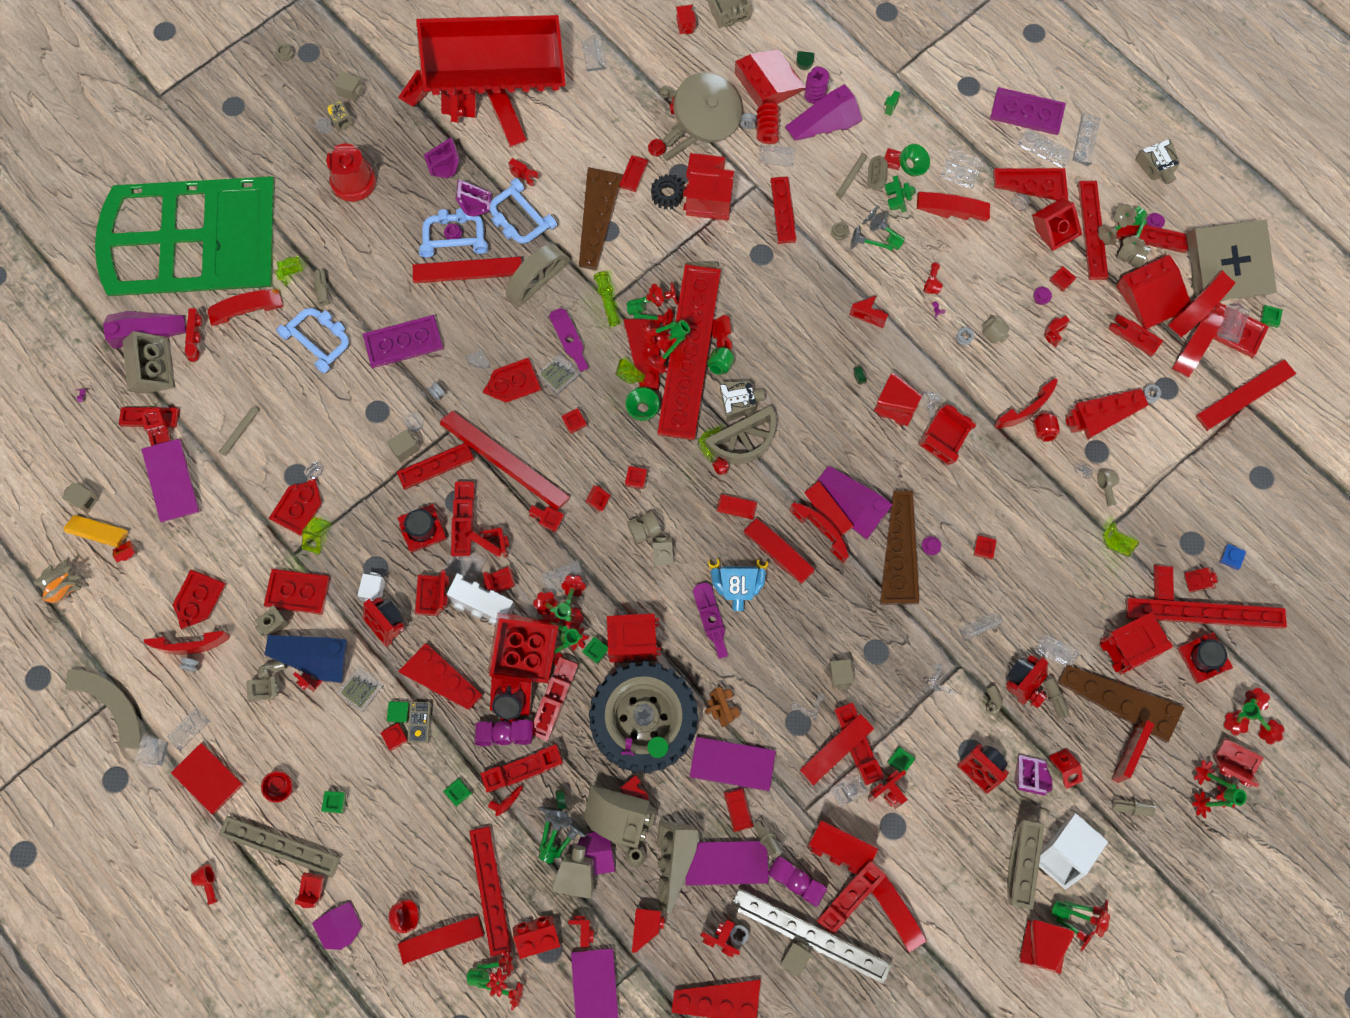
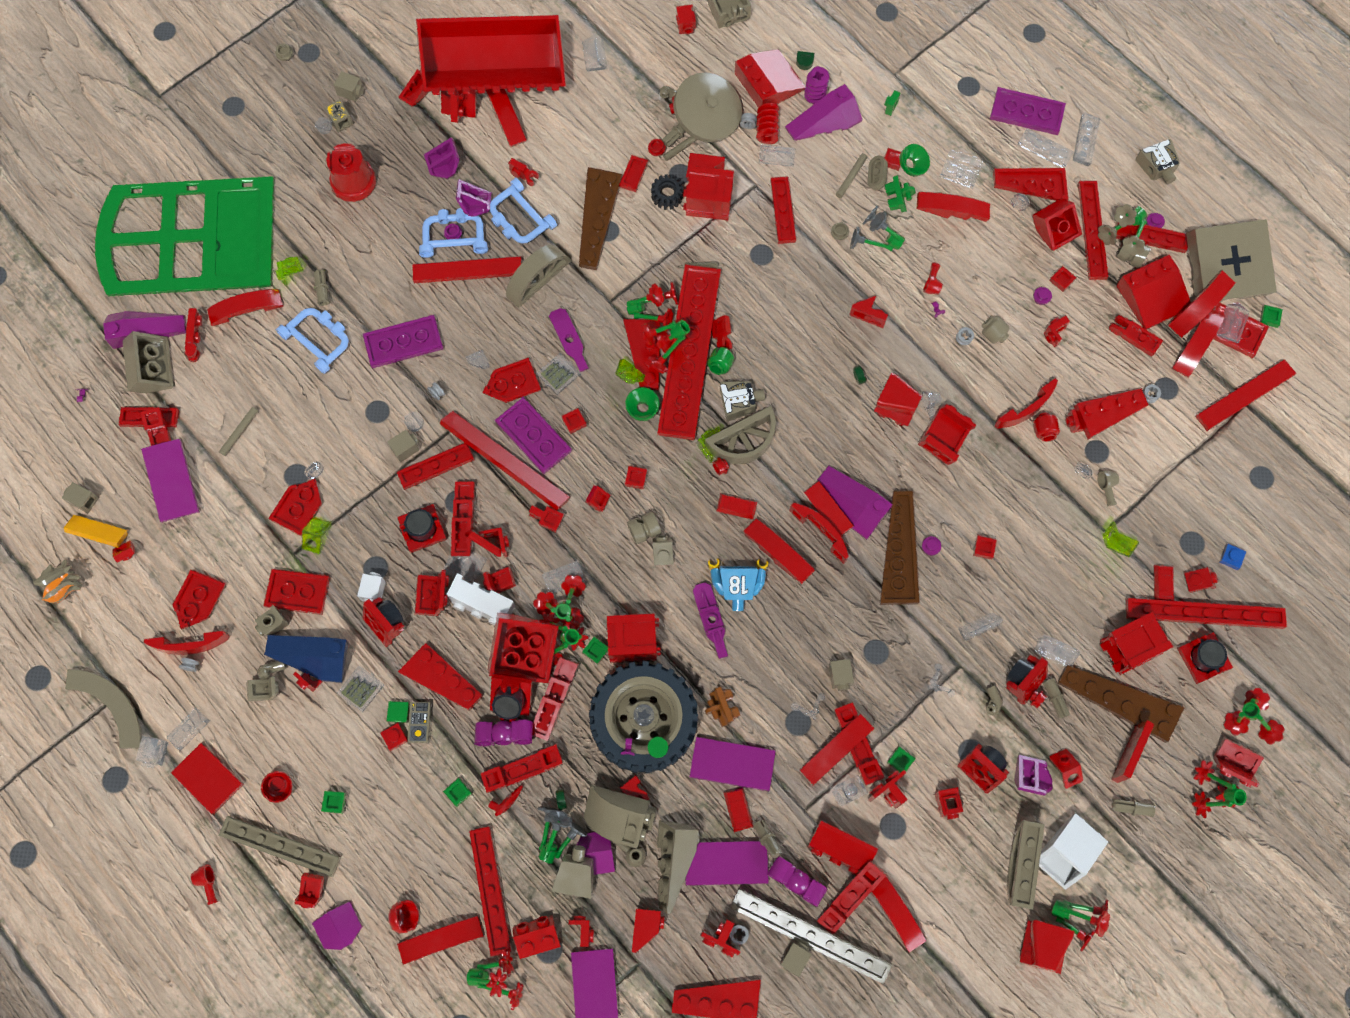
(533, 435): none -> magenta tile
(605, 291): clear neon green pin -> none
(941, 797): none -> red window

